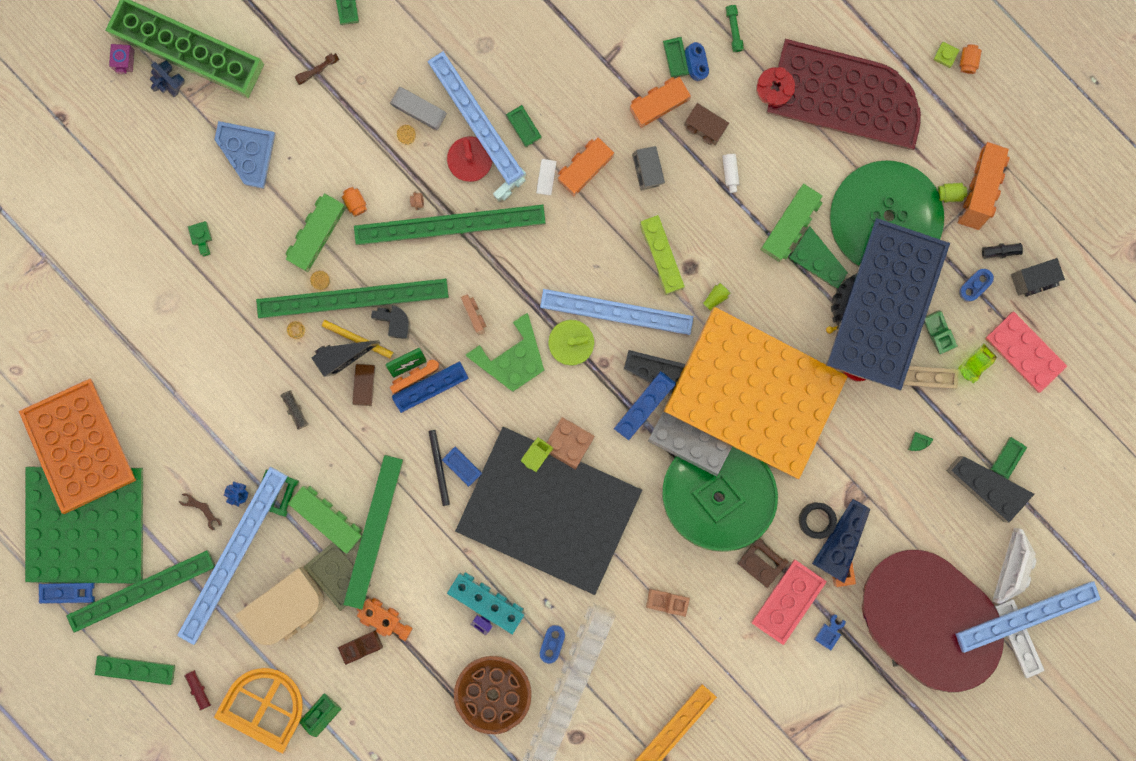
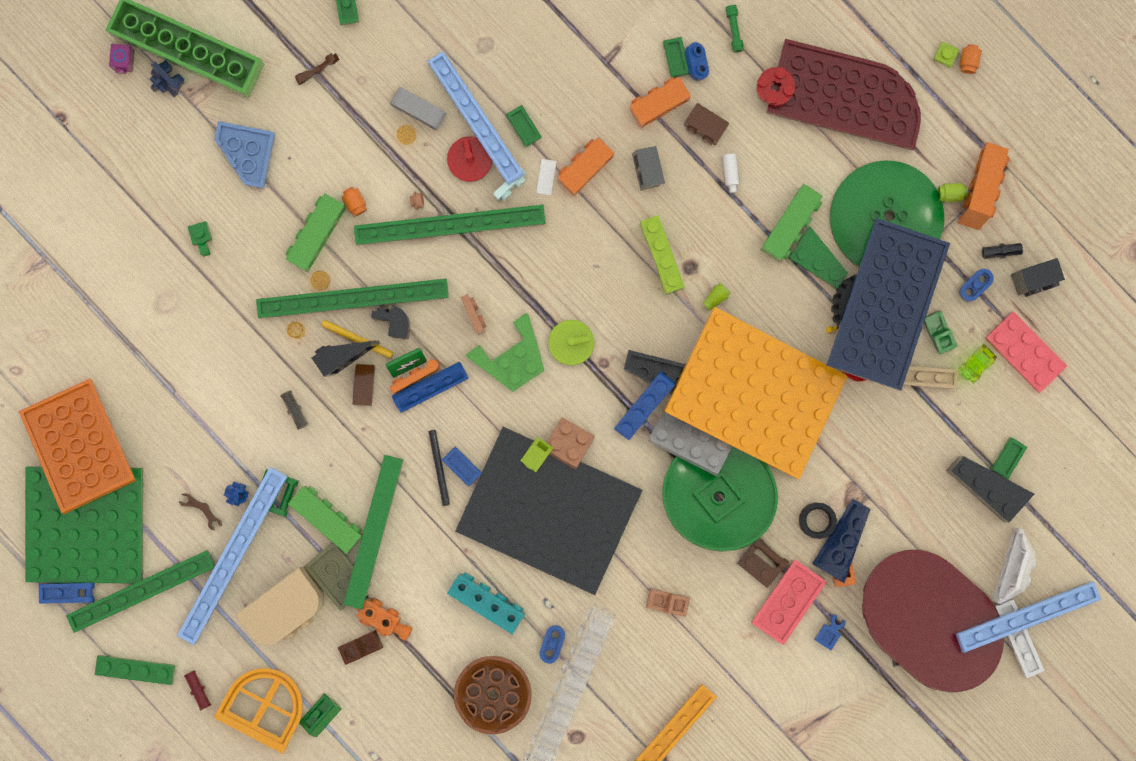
(481, 624): dark purple plate -> none
(616, 312): light blue tile -> none
(919, 442): green tile -> none

